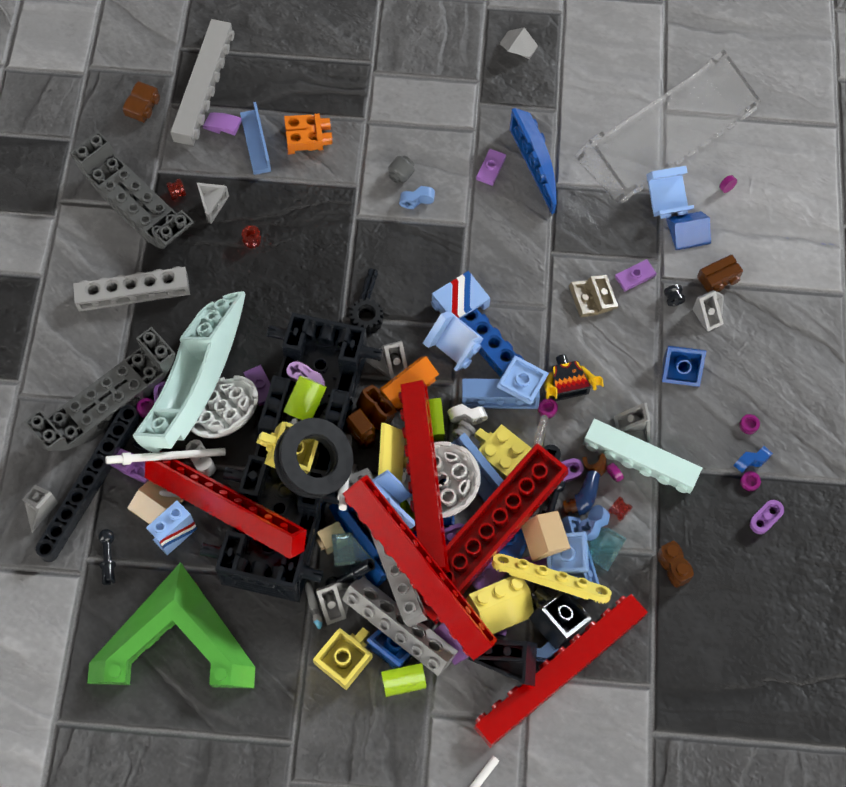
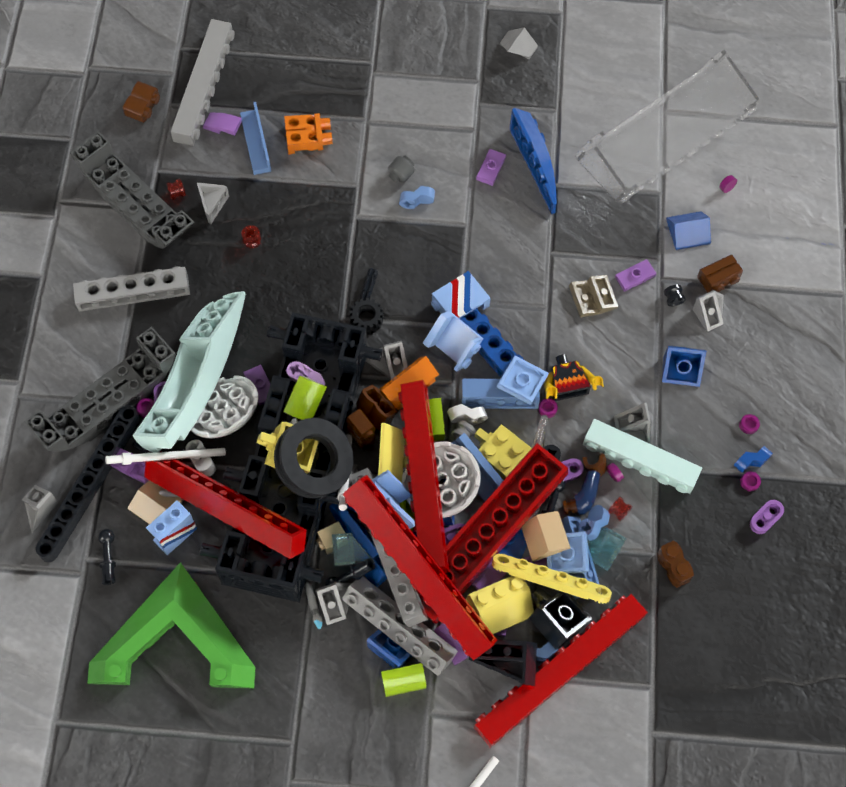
(344, 656): light yellow hinge -> none
(668, 192): light blue panel -> none

